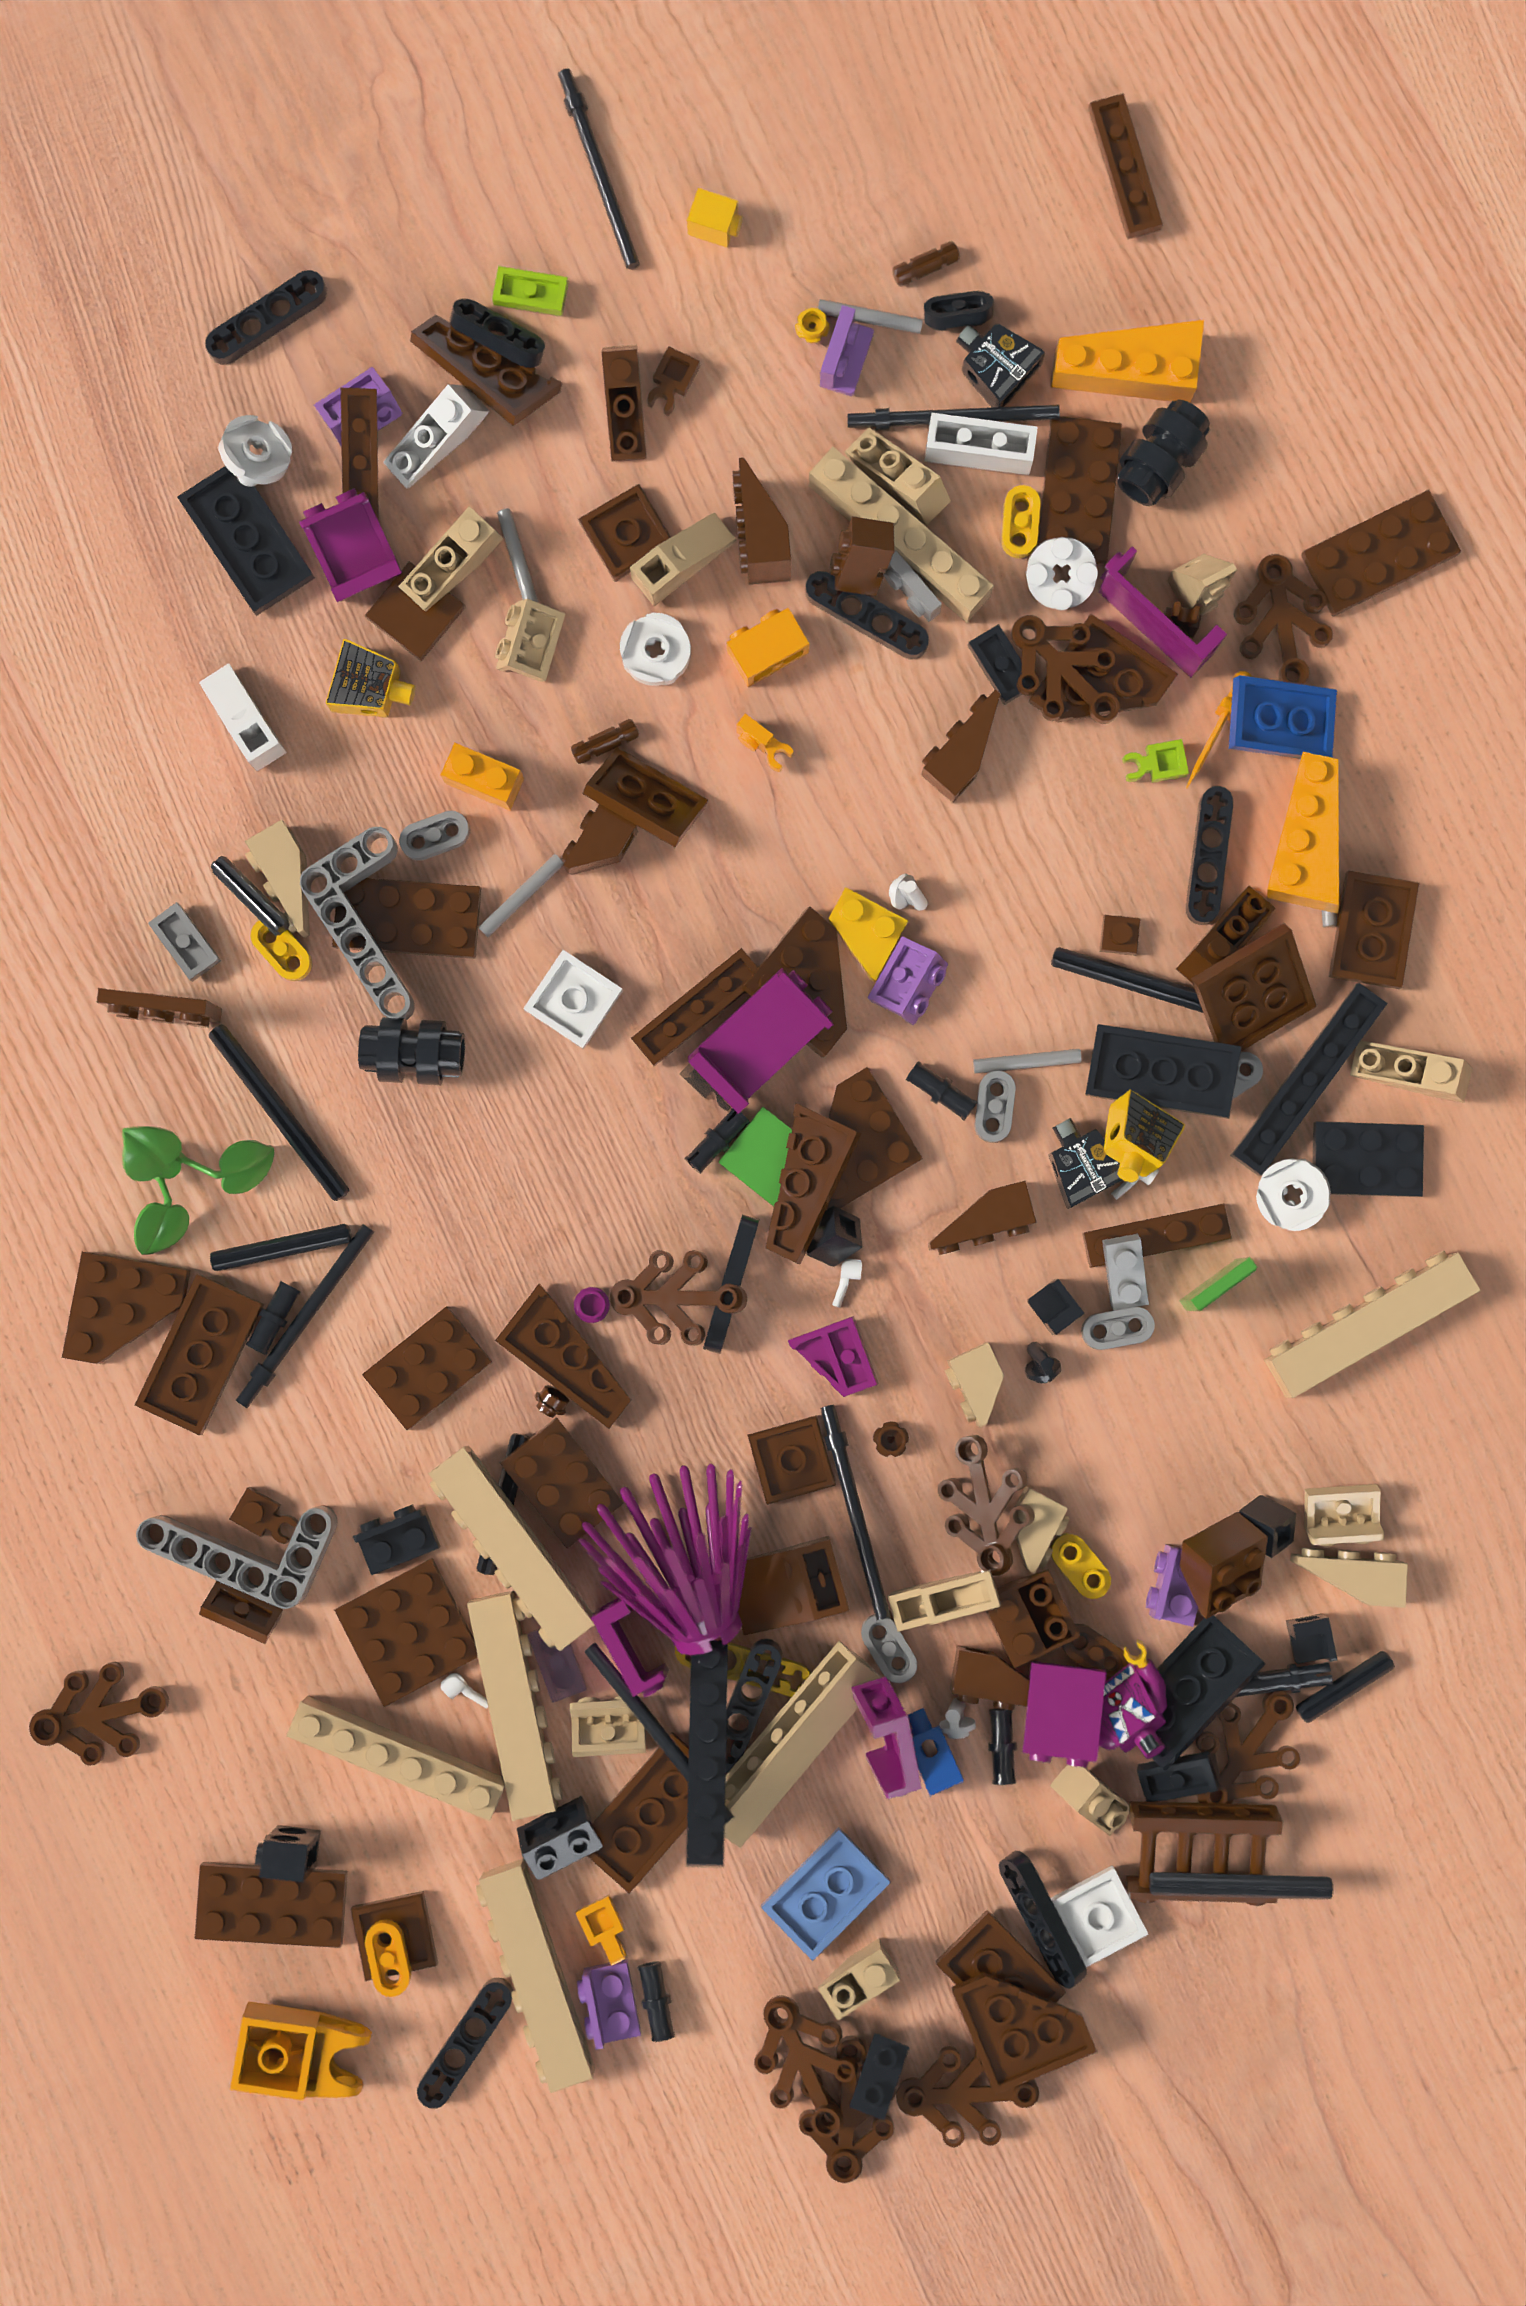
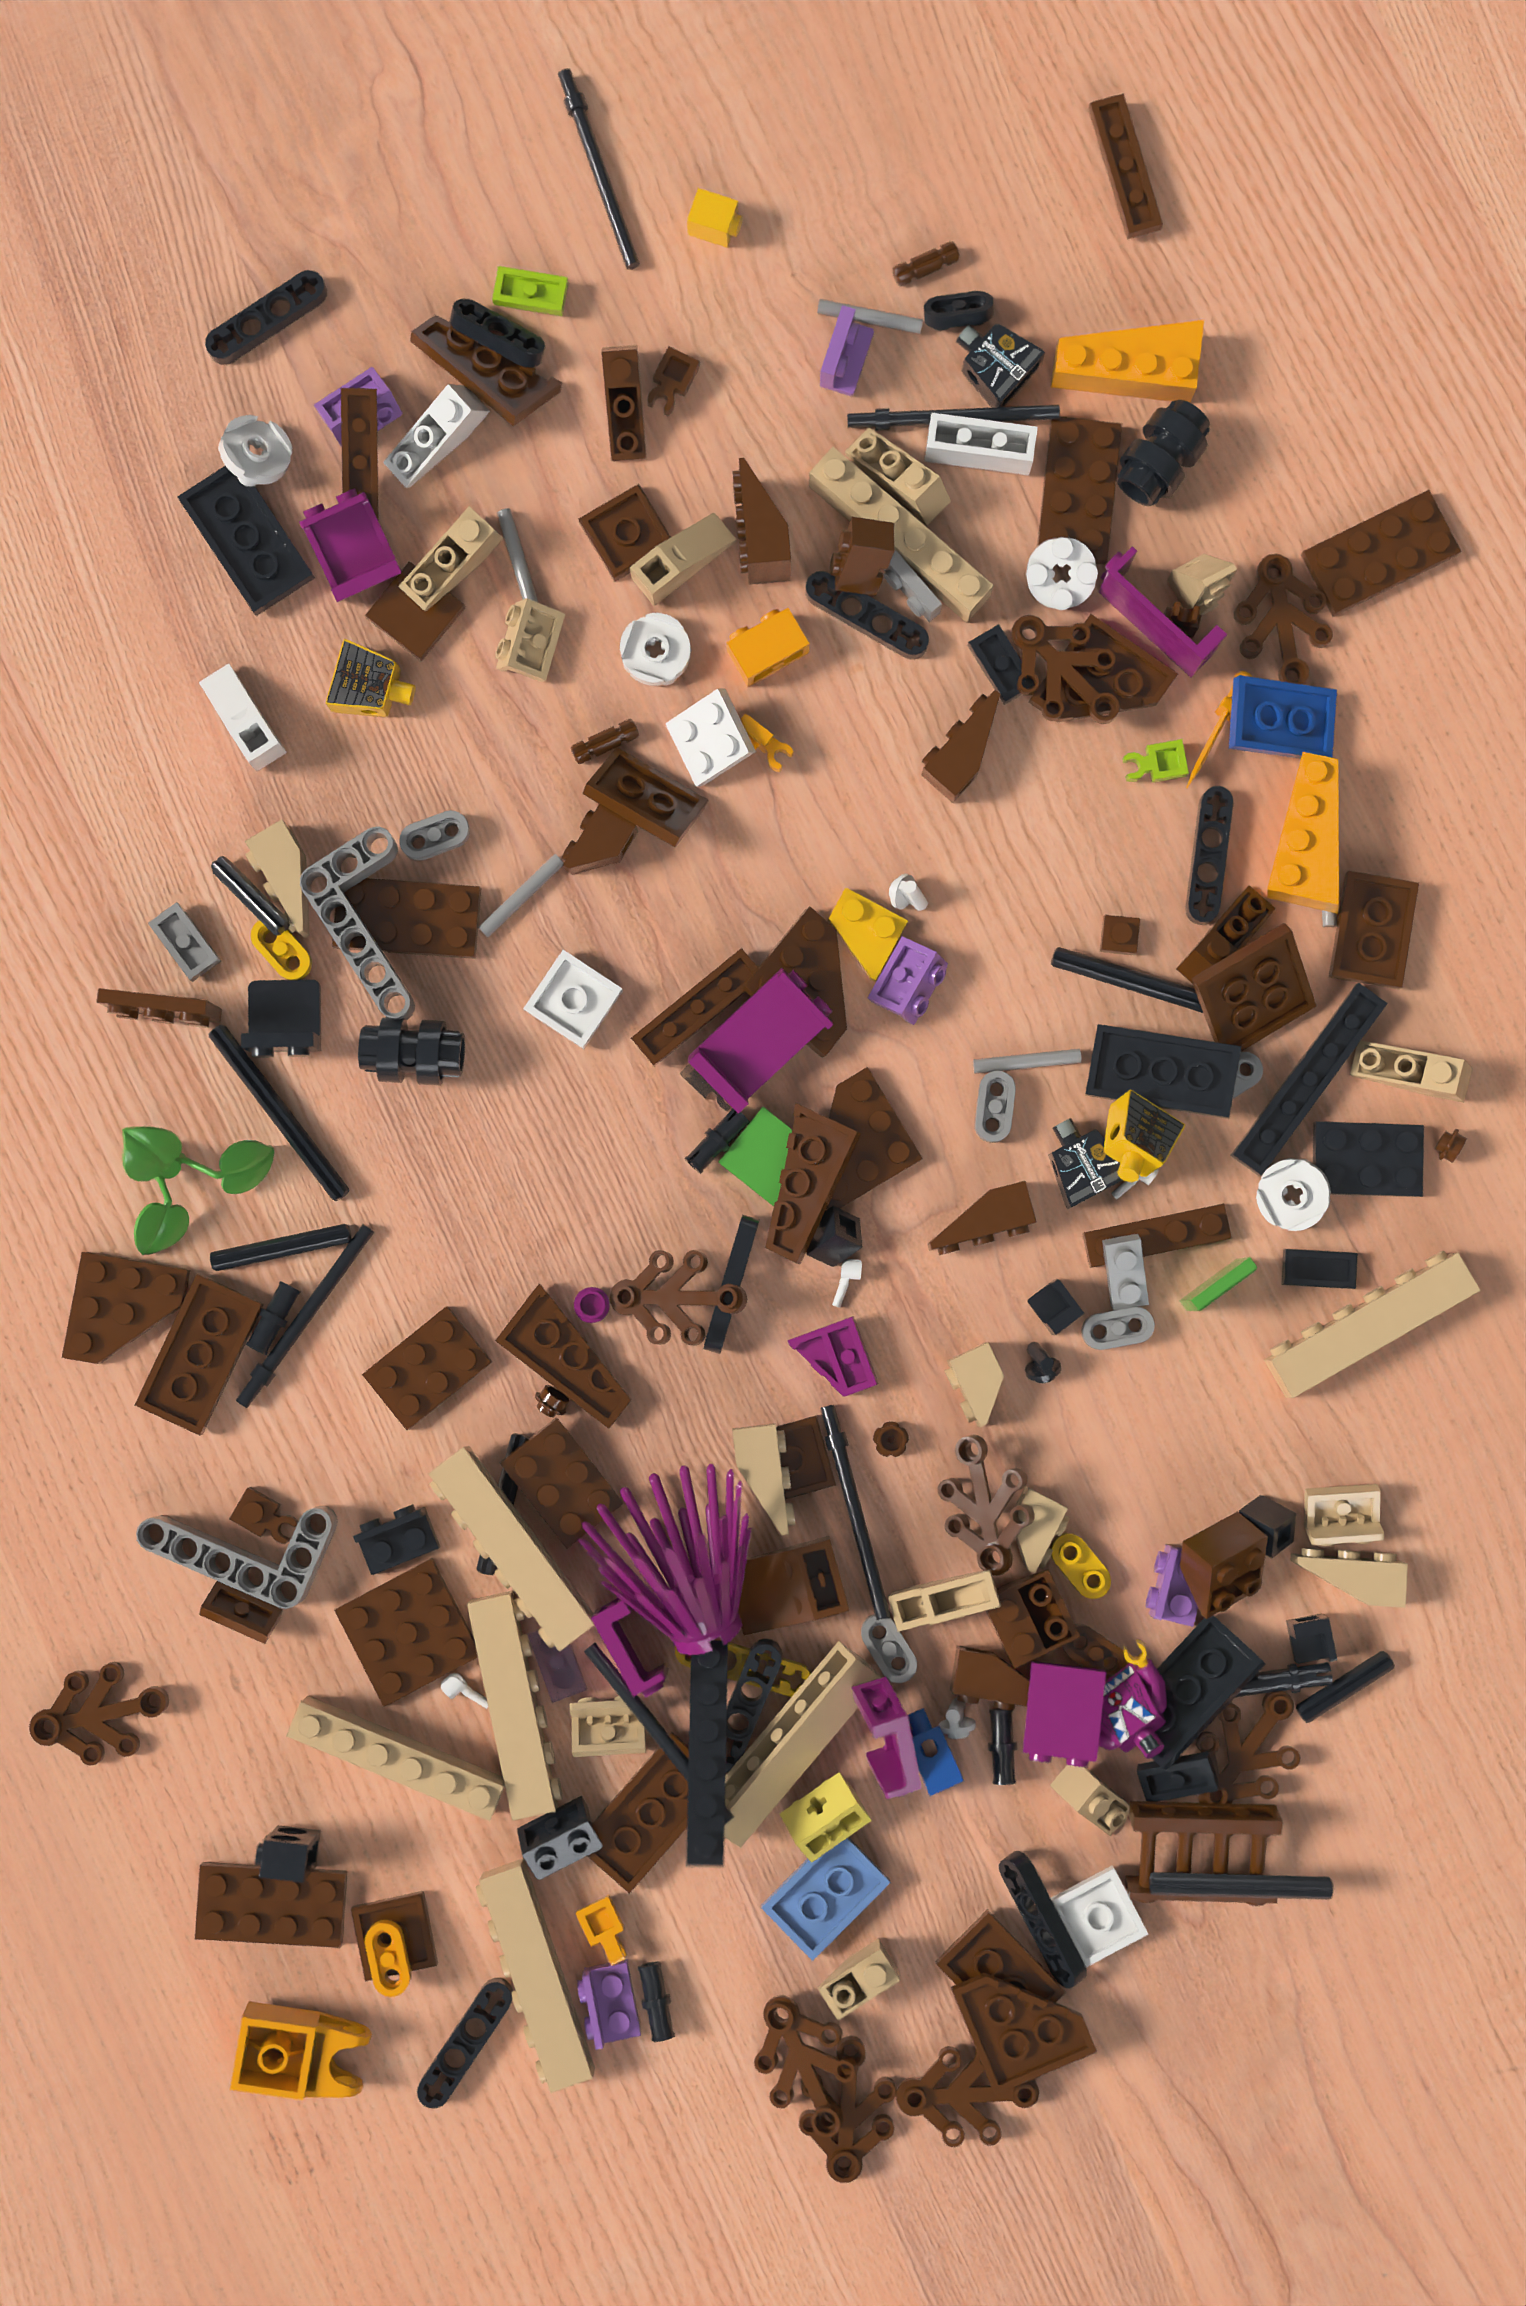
(283, 1018): none -> black bracket
(482, 776): light orange brick -> none
(710, 737): none -> white plate
(759, 1463): none -> tan slope
(810, 316): yellow plate -> none
(825, 1817): none -> light yellow brick
(879, 2077): black brick -> none
(941, 1090): black pin -> none
(1020, 523): yellow plate -> none
(1319, 1269): none -> black tile
(1450, 1145): none -> reddish brown plate

